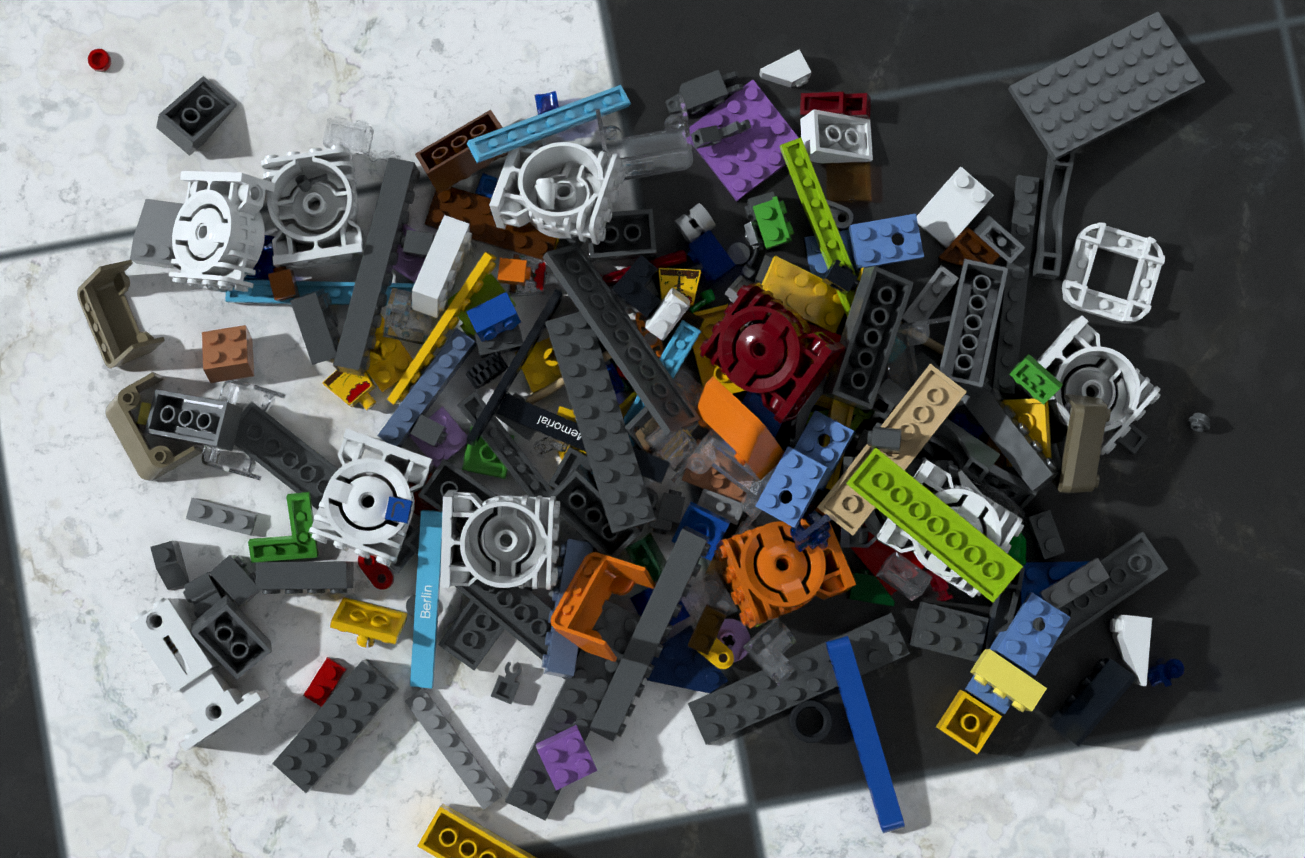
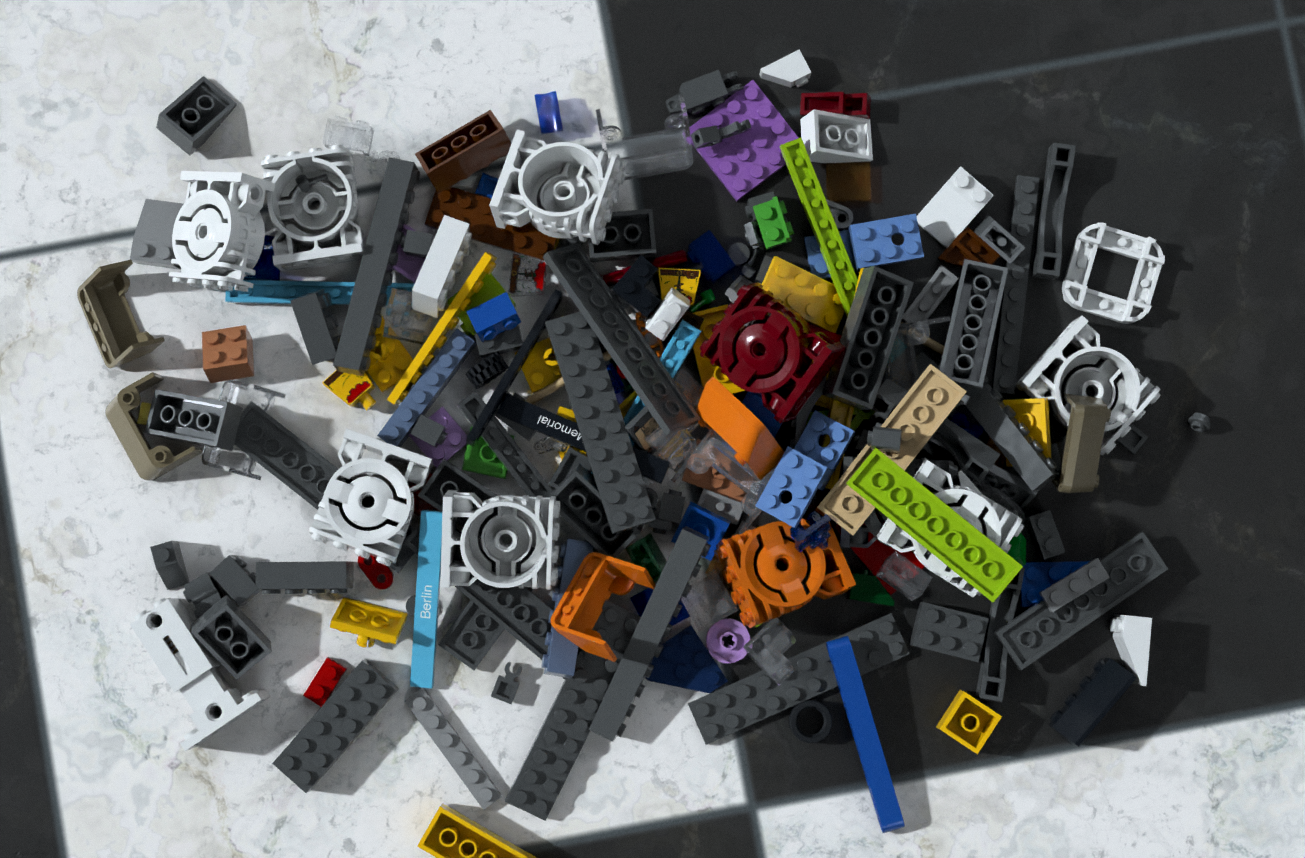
(99, 60): red tile -> none
(221, 516): light grey plate -> none
(283, 284): dark orange brick -> none
(296, 546): bright green plate -> none
(398, 510): blue tile -> none
(513, 271): orange brick -> none
(546, 192): white cone -> none
(547, 123): medium azure tile -> none
(566, 757): medium lavender brick -> none
(701, 219): light grey wheel -> none
(707, 629): dark brown plate -> none
(717, 649): yellow plate -> none
(841, 278): black brick -> none
(939, 585): dark red plate -> none
(1007, 681): light yellow brick -> none
(1023, 645): medium blue bracket -> none
(1035, 379): bright green bracket -> none
(1106, 86): dark grey plate -> none
(1165, 672): clear blue hips -> none

